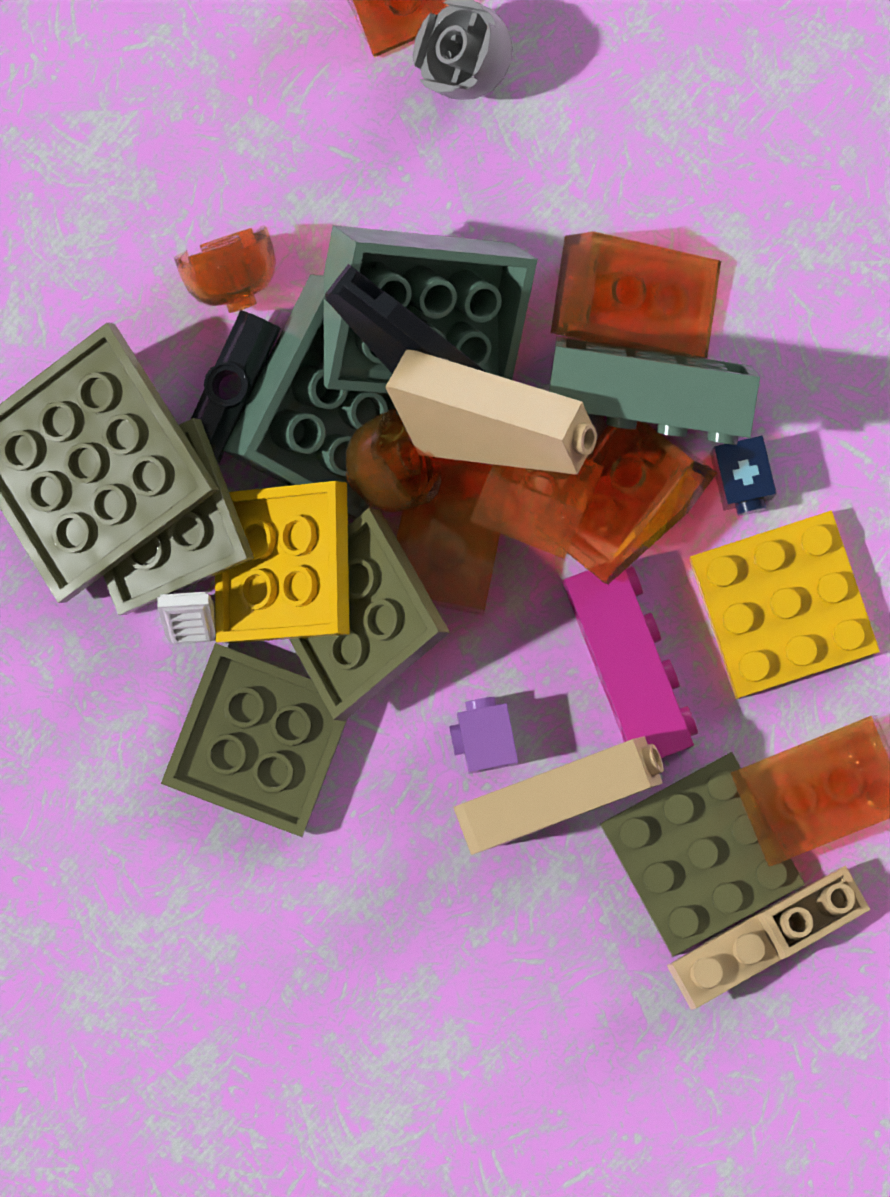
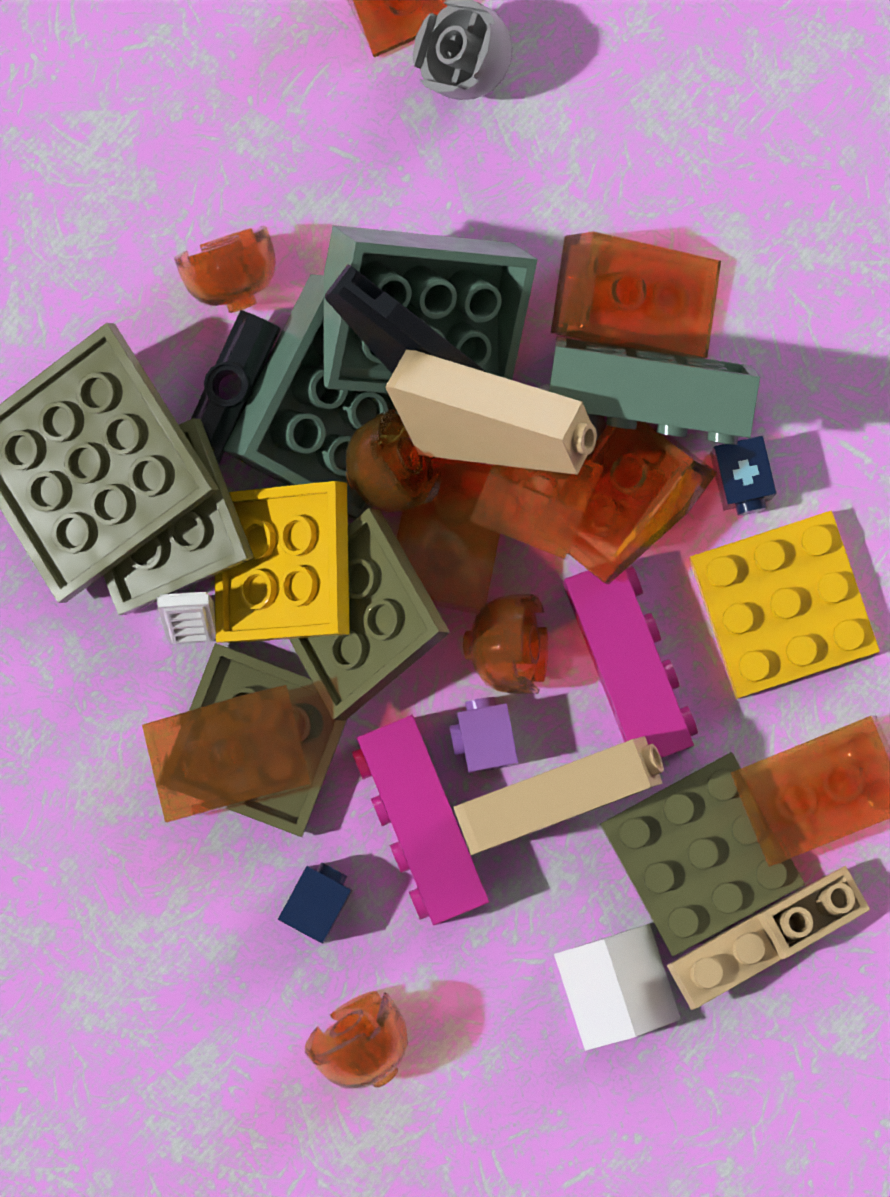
(227, 754): none -> clear orange slope
(316, 902): none -> dark blue brick
(362, 1044): none -> clear orange cylinder
(422, 820): none -> dark pink brick
(508, 645): none -> clear orange cylinder
(617, 987): none -> white slope

